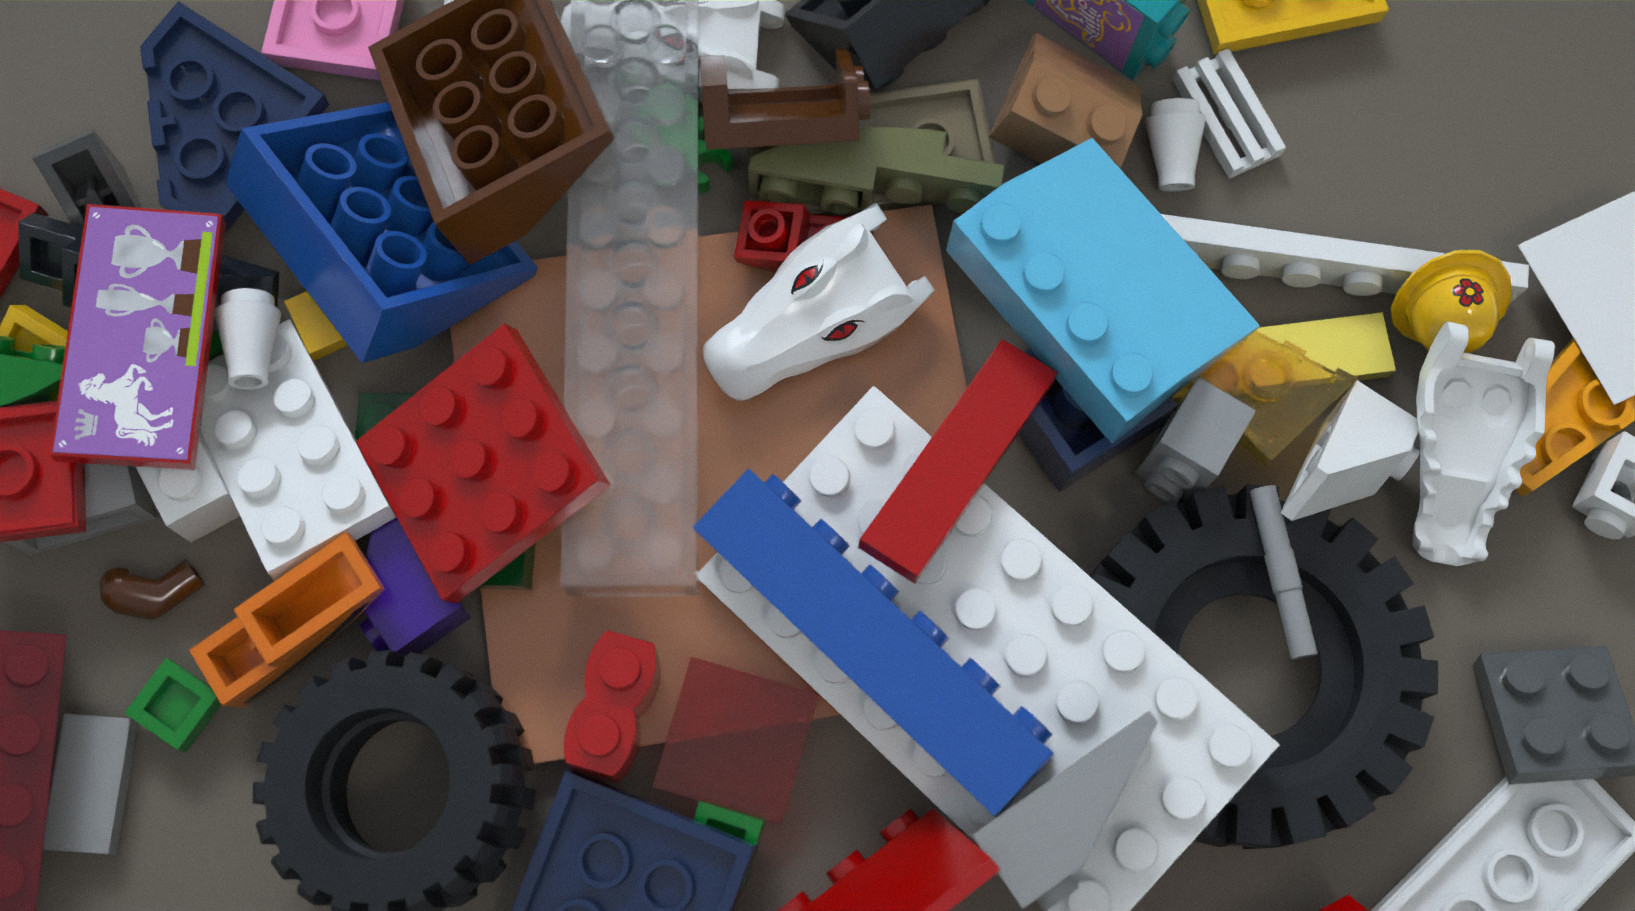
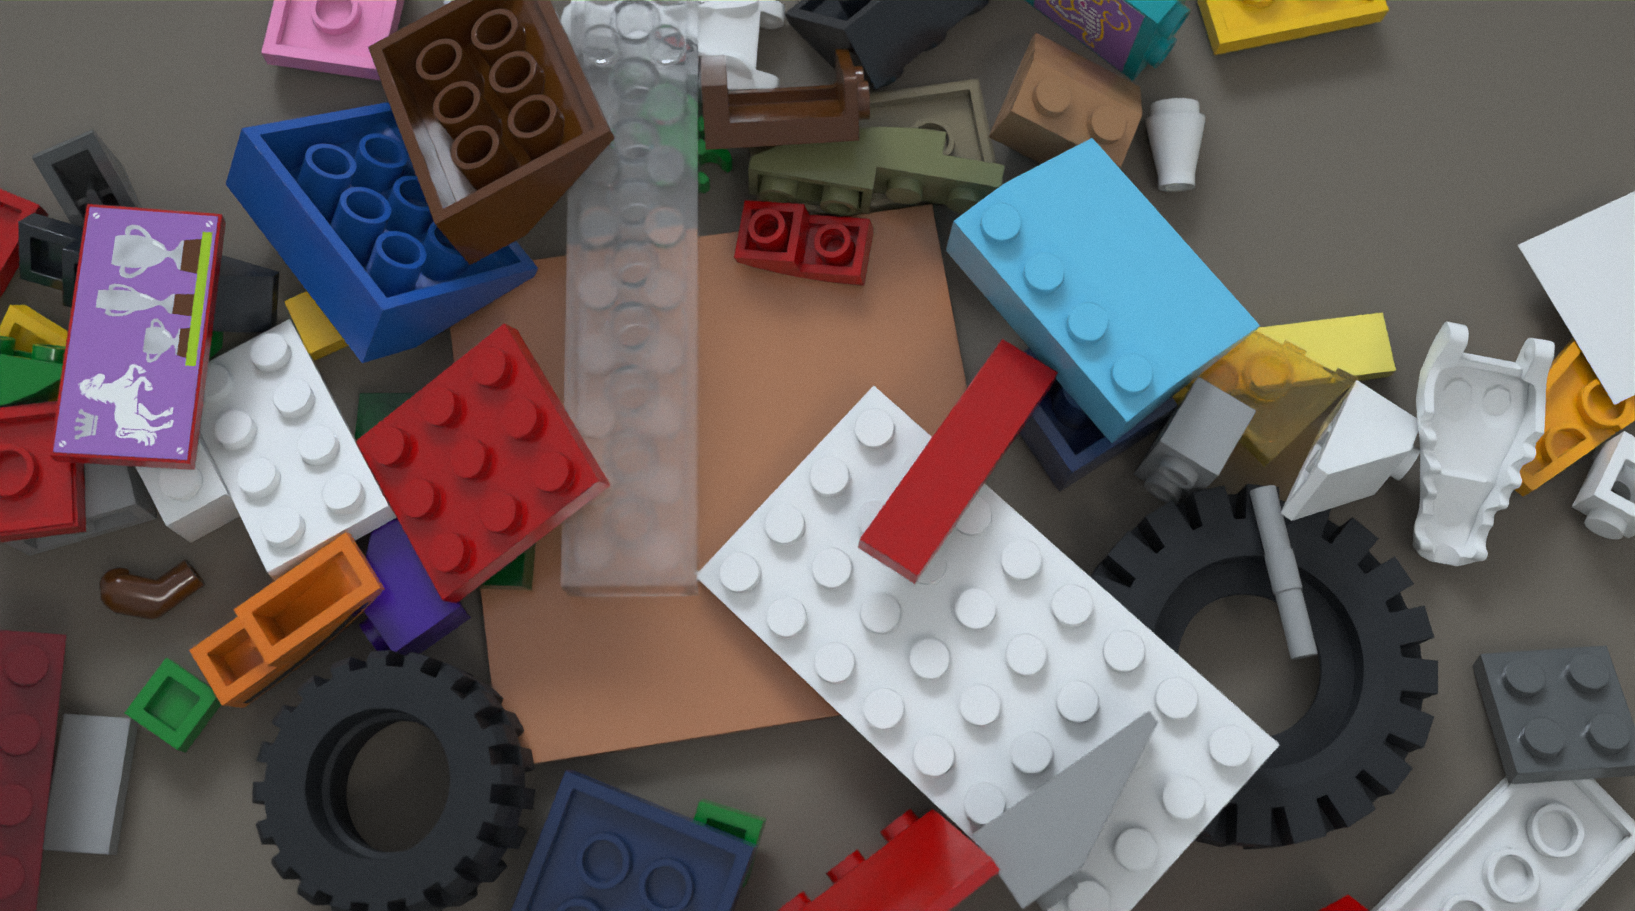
(201, 97): dark blue plate -> none
(247, 333): white cone -> none
(605, 725): red brick -> none
(736, 740): clear red tile -> none
(820, 306): white animal -> none
(875, 643): blue brick -> none
(1246, 101): white tile -> none
(1311, 259): white plate -> none
(1454, 288): yellow hat -> none

